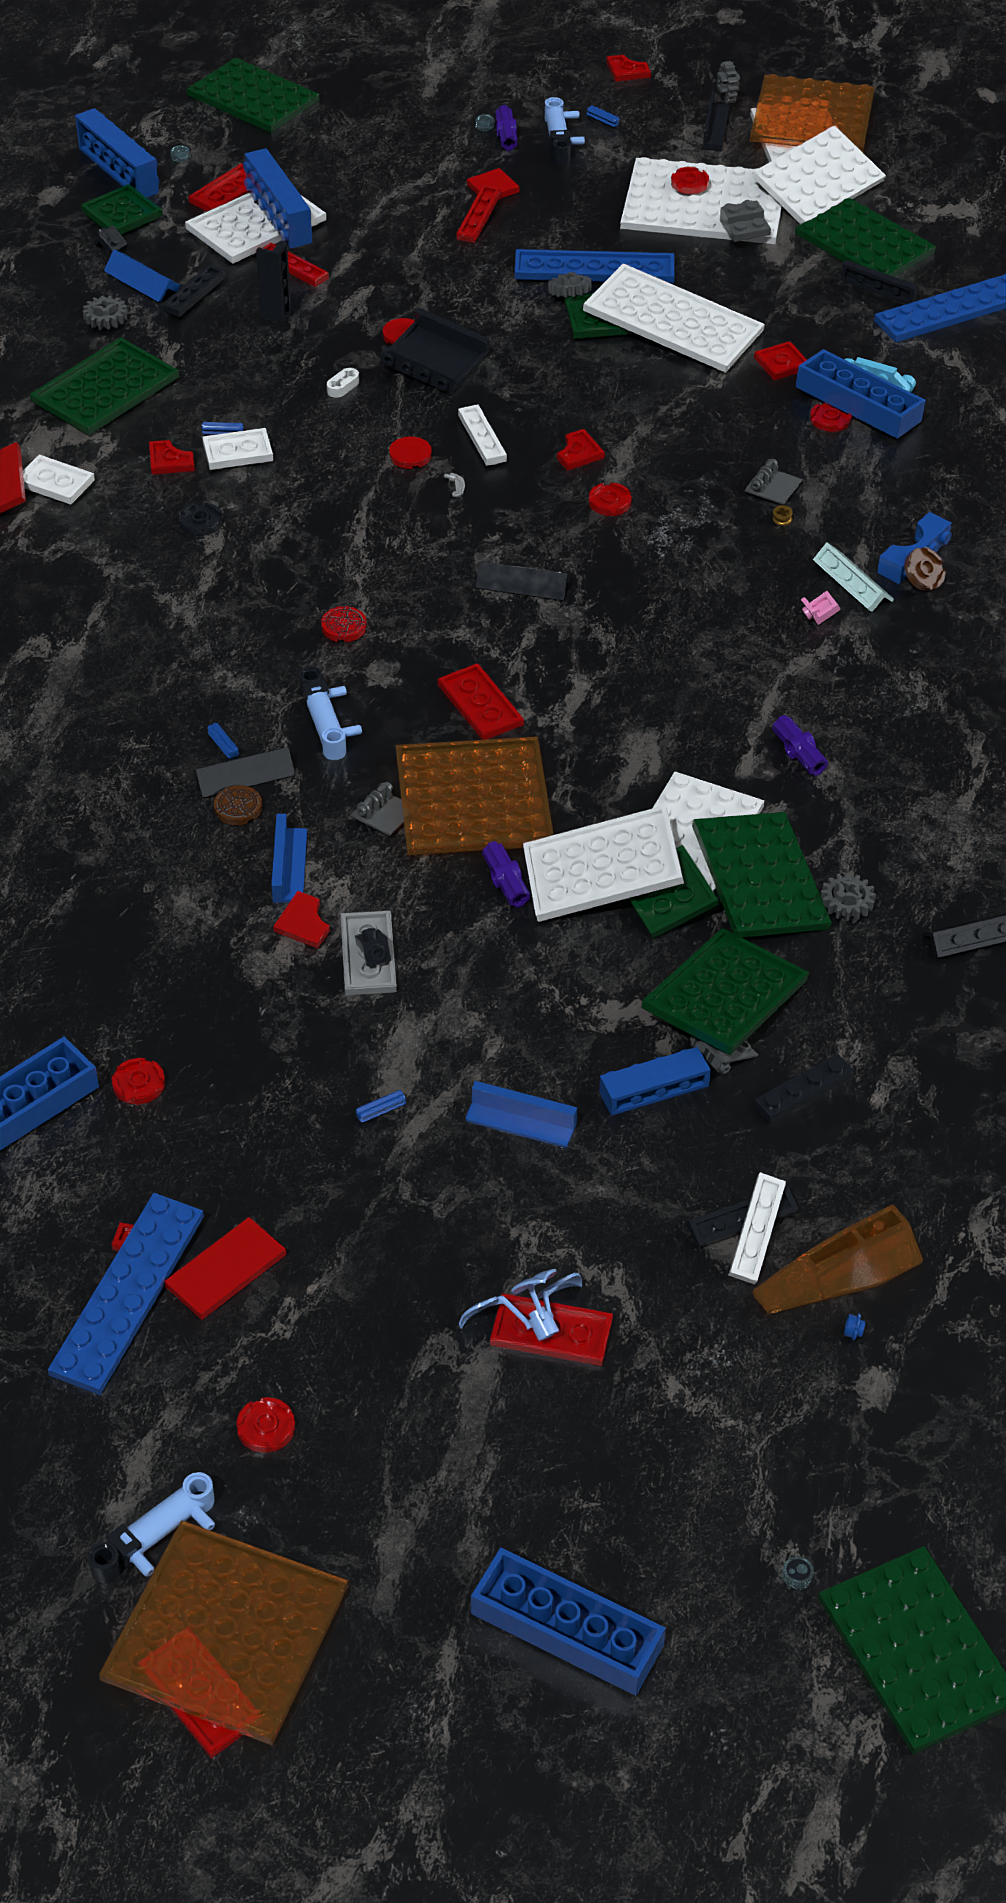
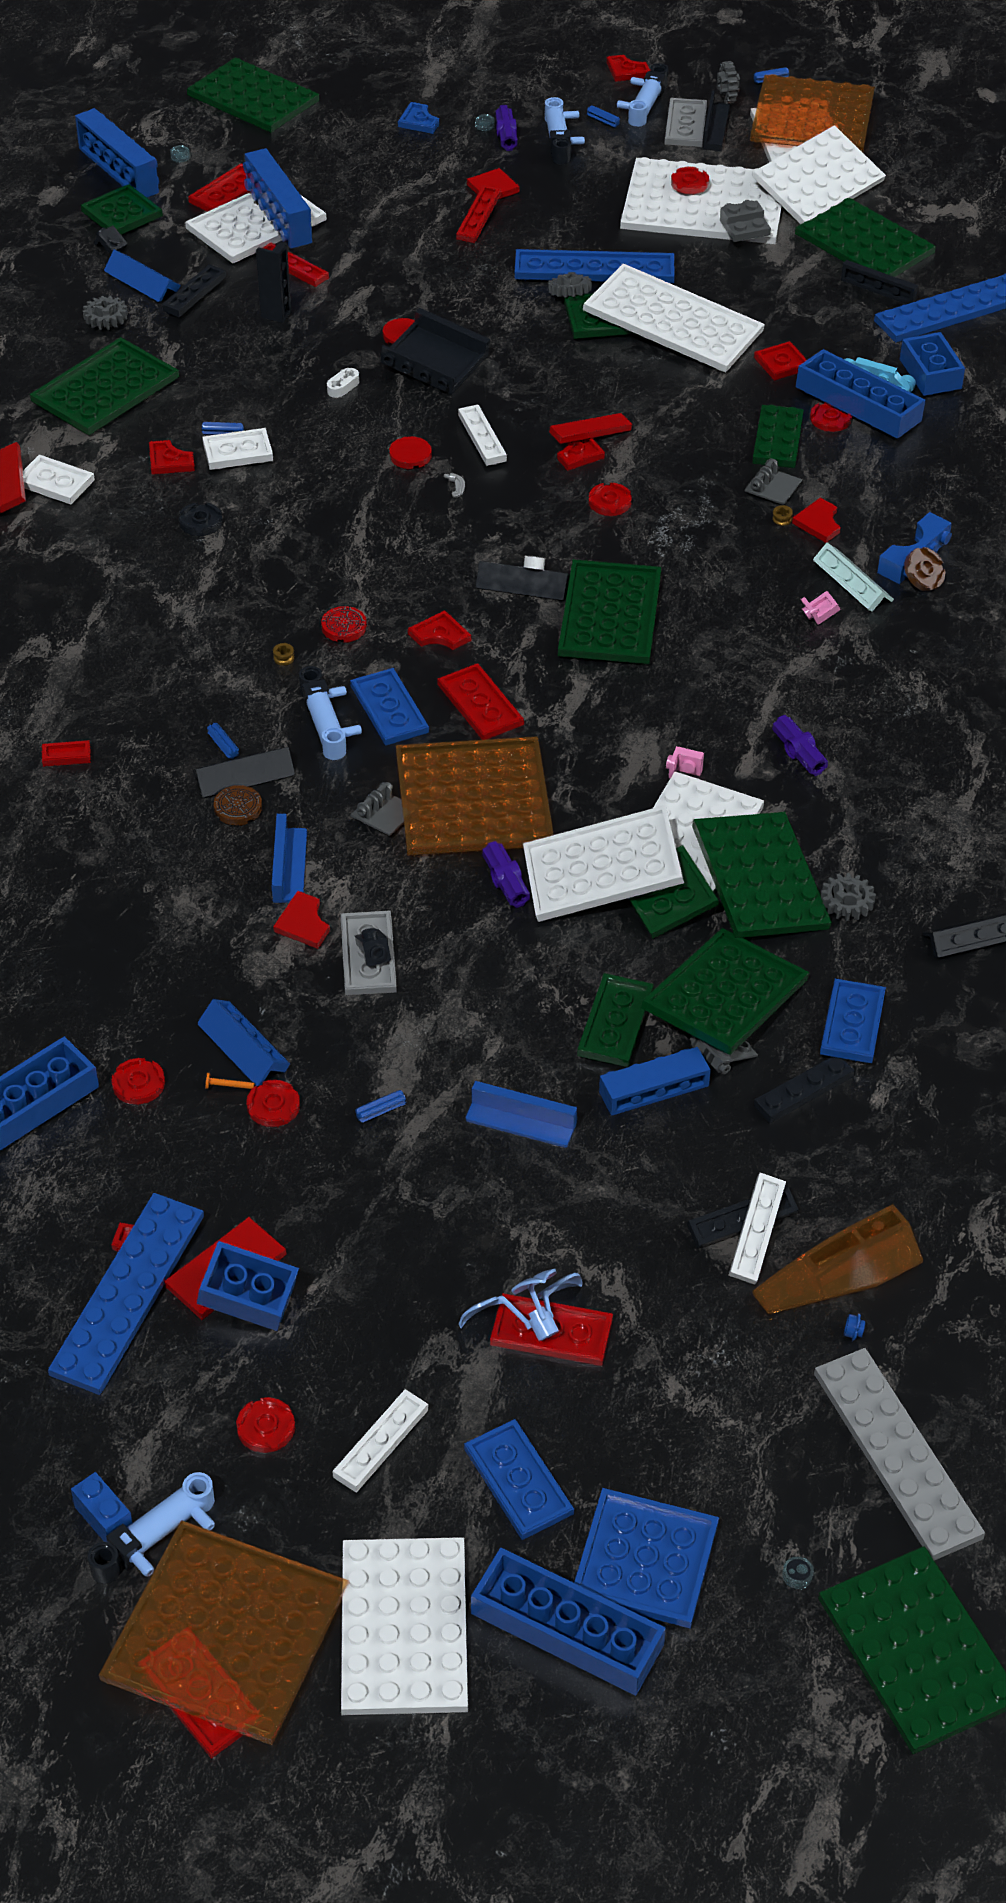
(66, 753): none -> red tile
(100, 1506): none -> blue brick
(230, 1083): none -> orange pin
(241, 1041): none -> blue panel
(247, 1286): none -> blue brick
(273, 1103): none -> red tile
(283, 648): none -> pearl gold bush
(380, 1440): none -> white plate
(389, 706): none -> blue tile
(404, 1627): none -> white plate
(417, 118): none -> blue tile
(440, 630): none -> red tile
(518, 1479): none -> blue tile
(534, 562): none -> white beam
(590, 428): none -> red tile
(610, 611): none -> dark green plate
(614, 1020): none -> dark green plate
(647, 1556): none -> blue plate
(652, 87): none -> light blue piece
(685, 122): none -> light grey tile
(685, 761): none -> bright pink bracket
(759, 76): none -> blue axle
(778, 435): none -> dark green plate
(818, 520): none -> red tile
(853, 1021): none -> blue tile
(899, 1454): none -> light grey plate
(932, 363): none -> blue brick

